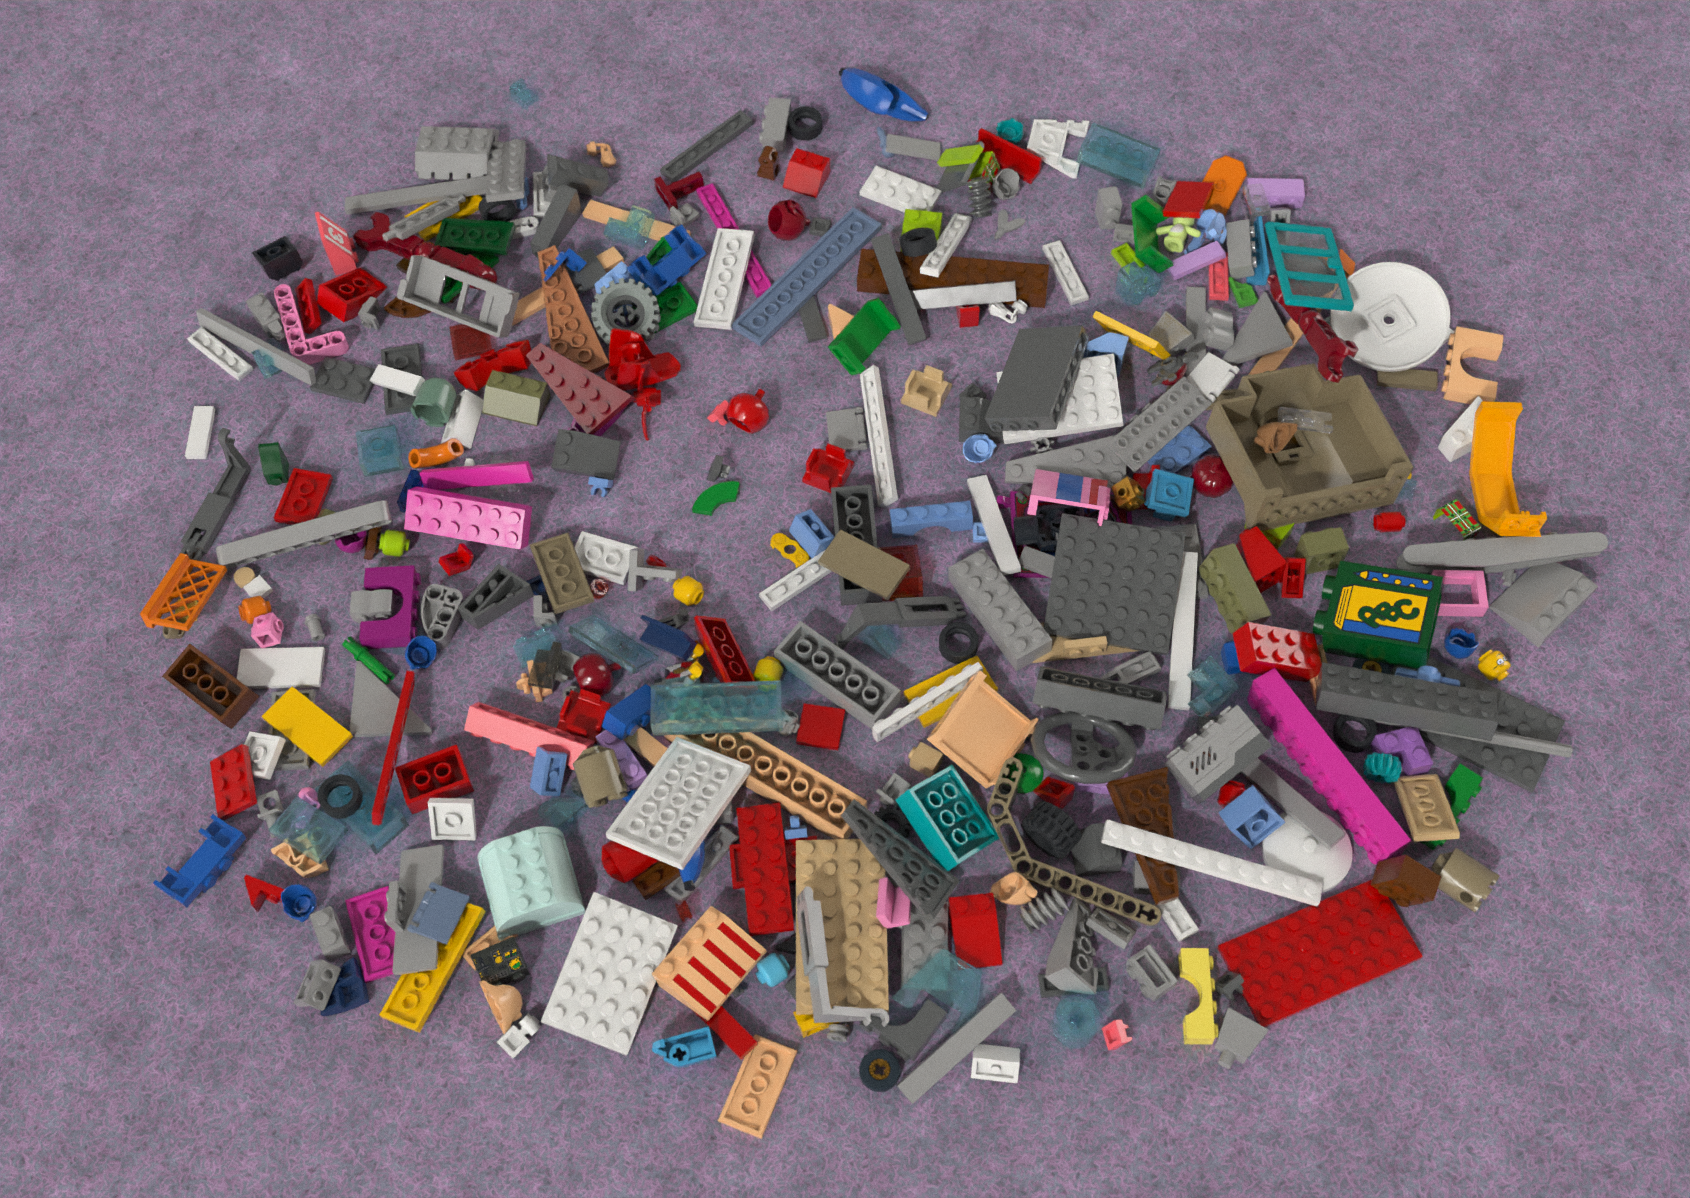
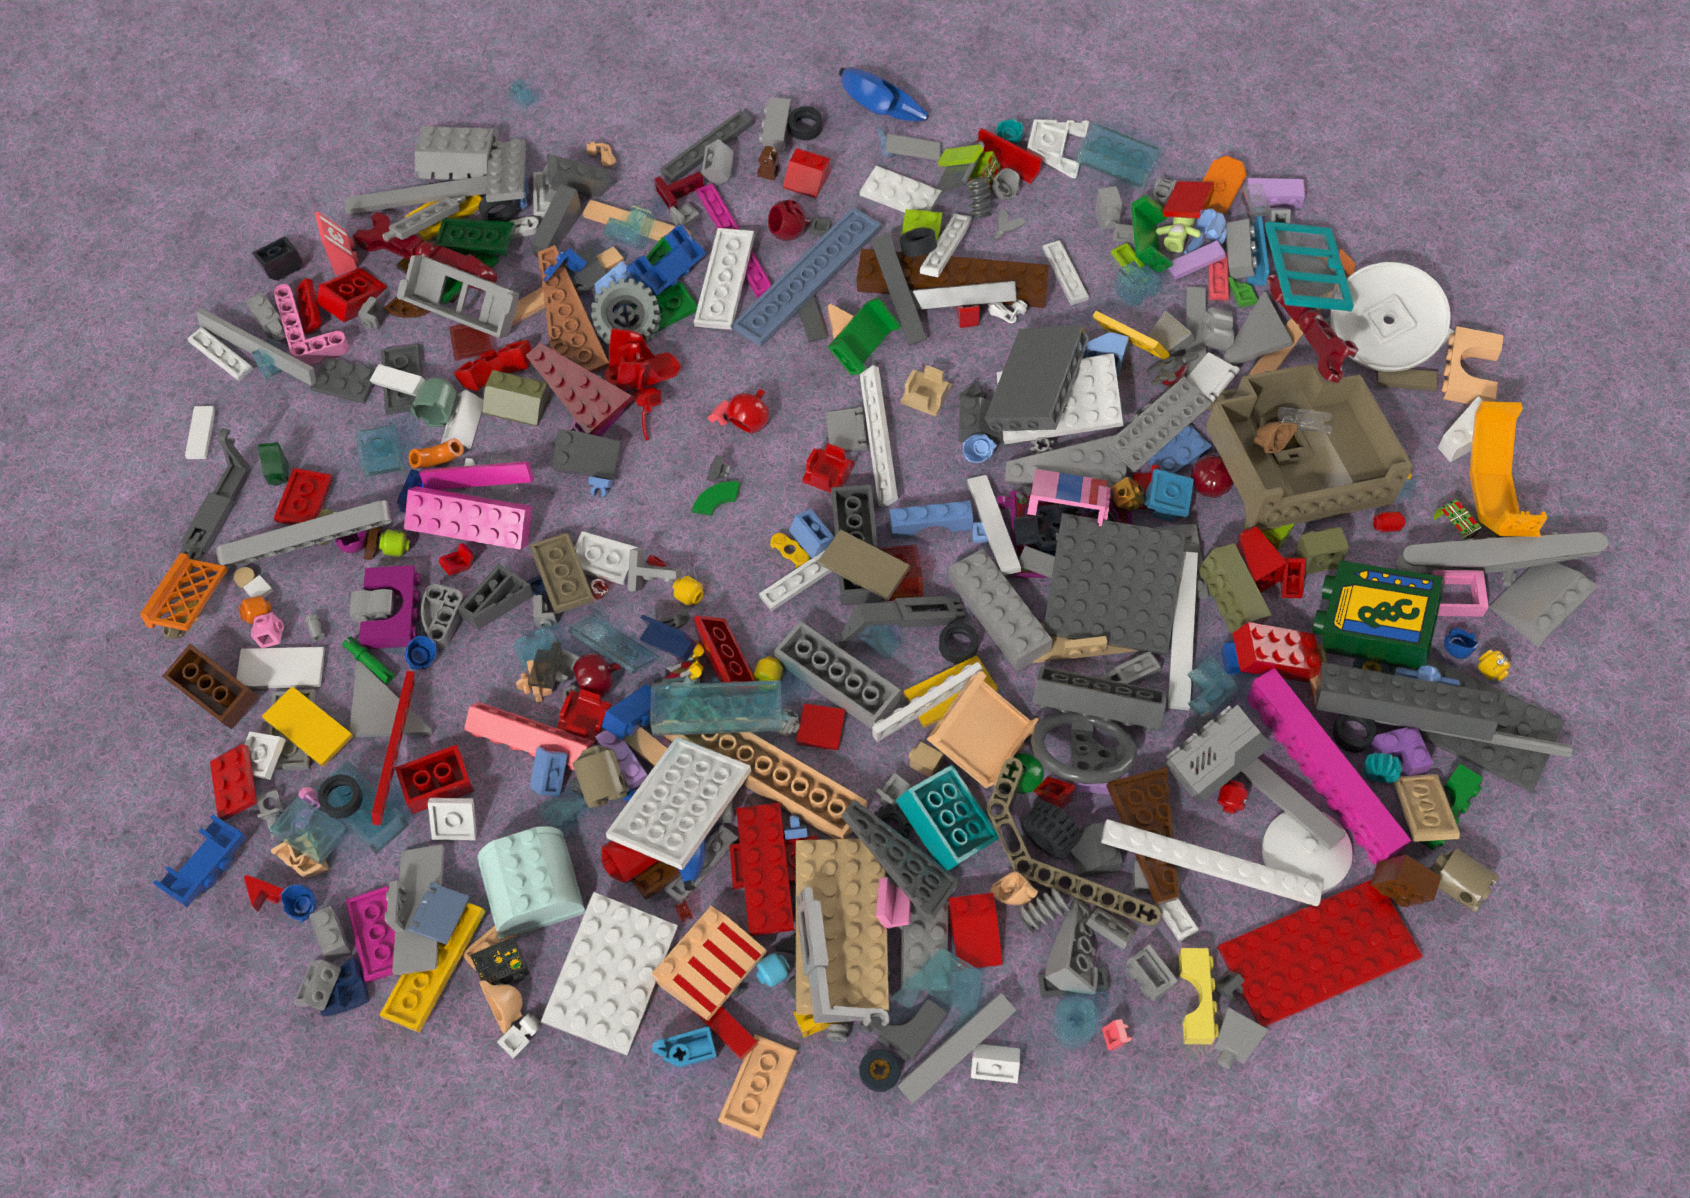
(717, 162): none -> light grey brick
(1251, 817): medium blue slope -> none

